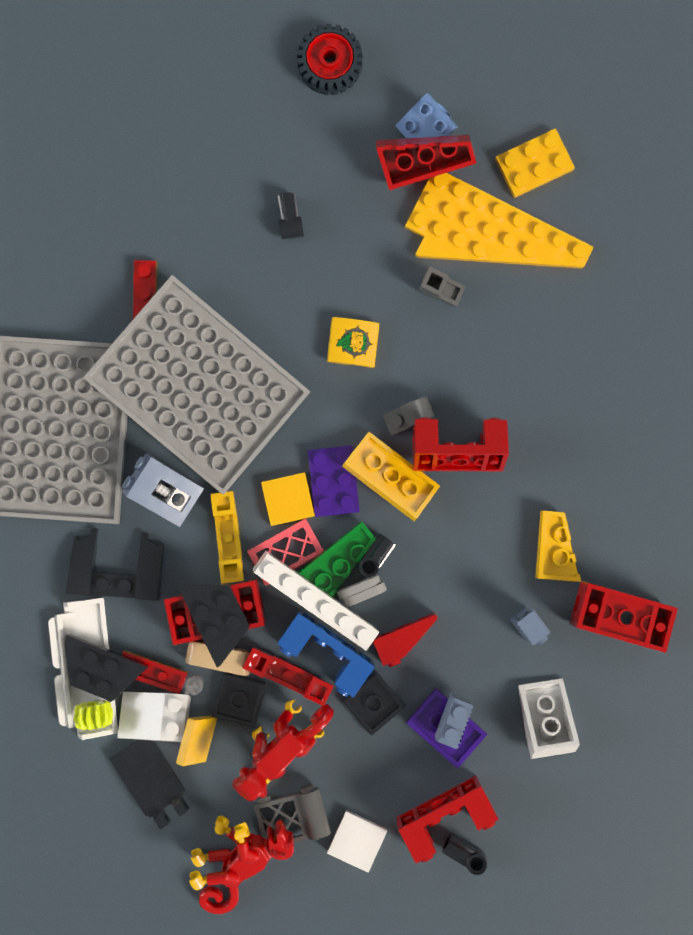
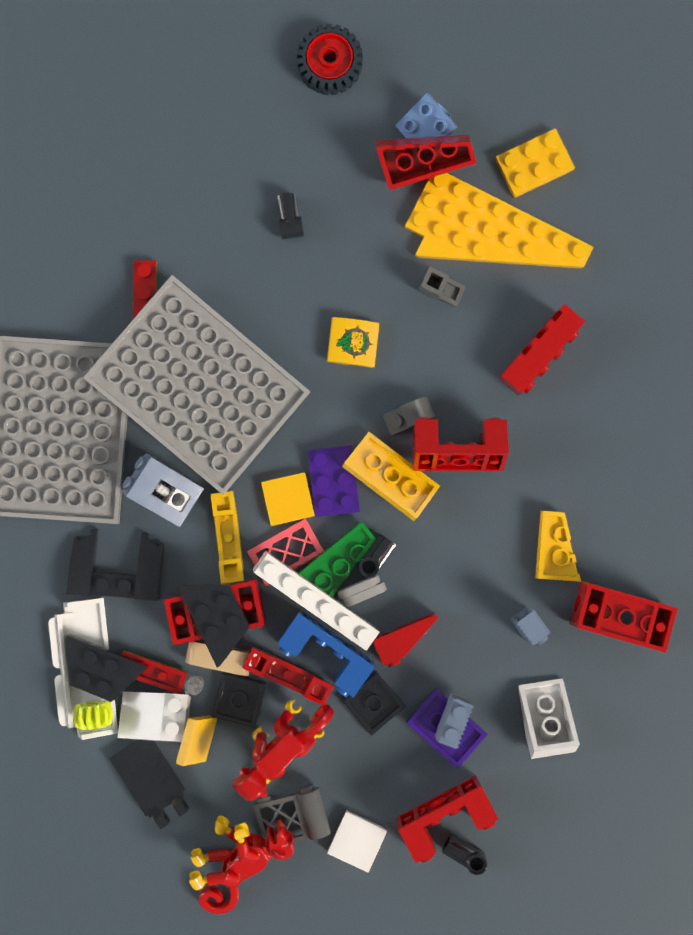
(543, 348): none -> red wedge

